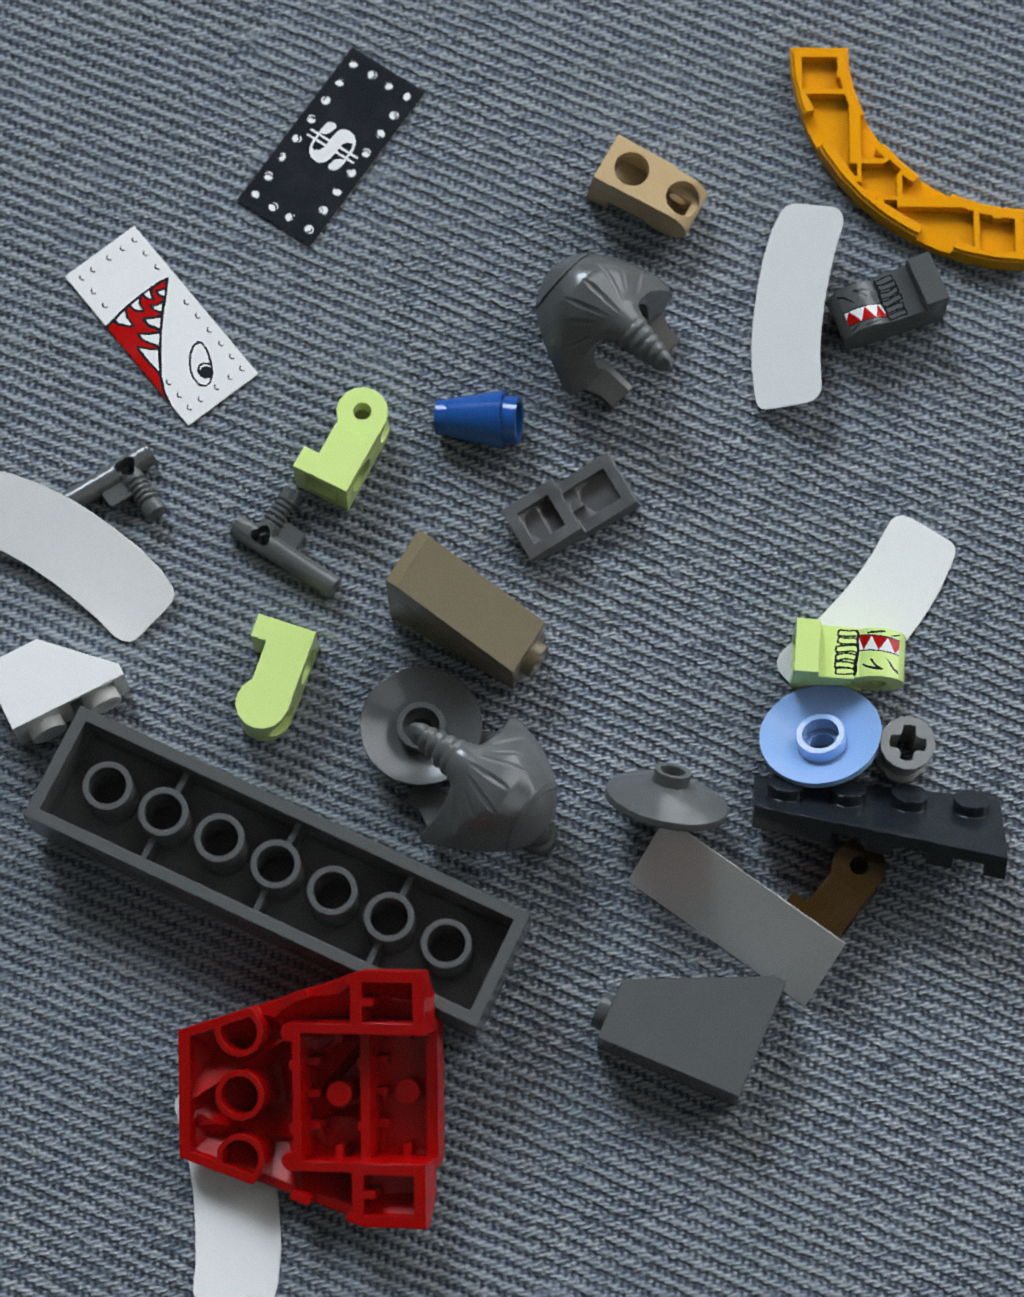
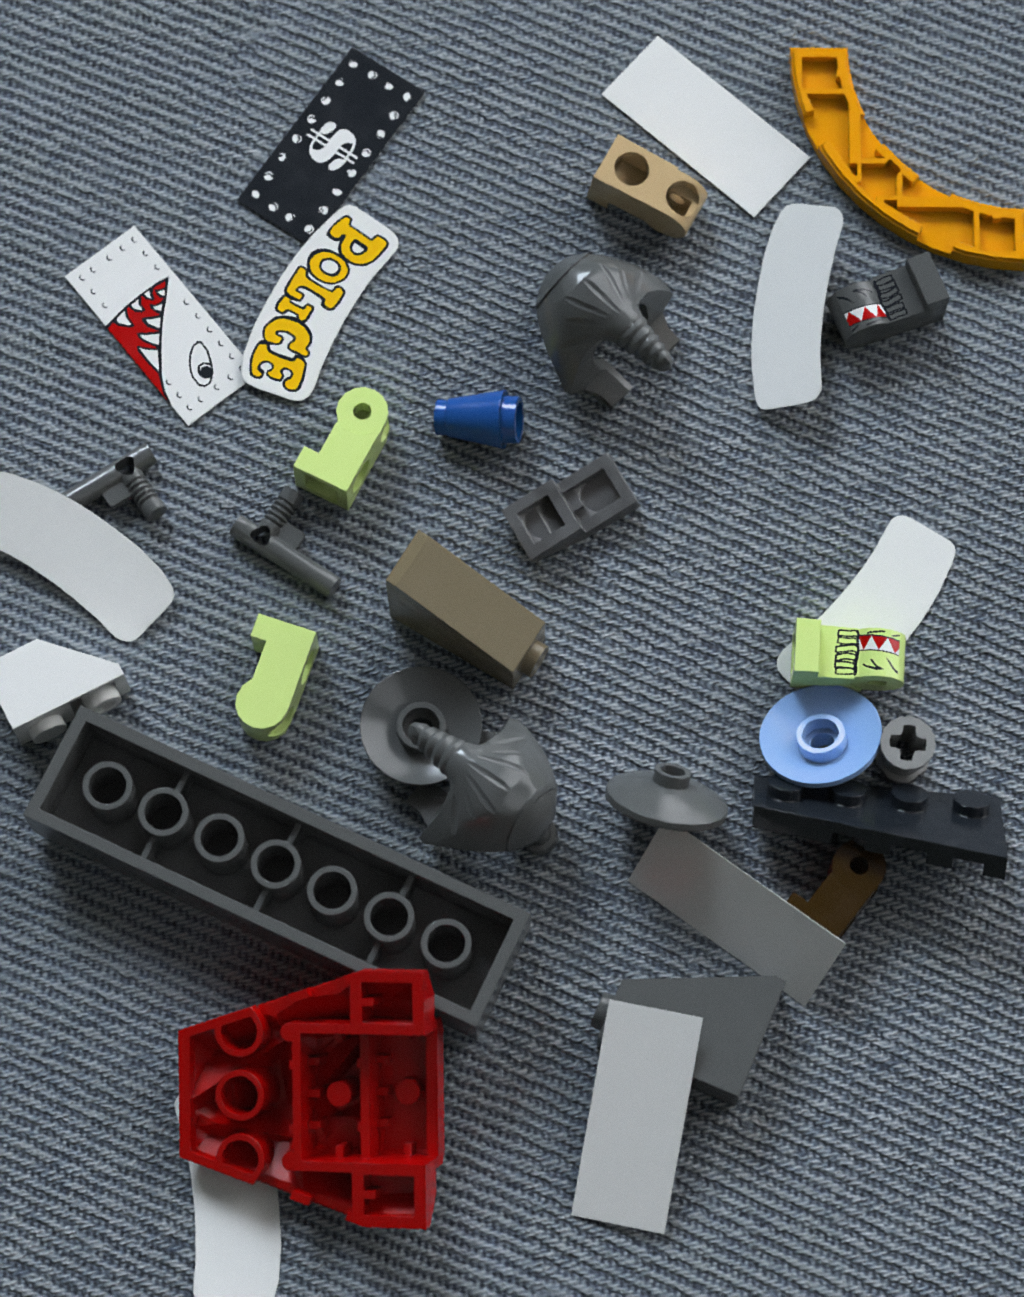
(313, 302): none -> sticker
(636, 1116): none -> white sticker
(706, 126): none -> white sticker

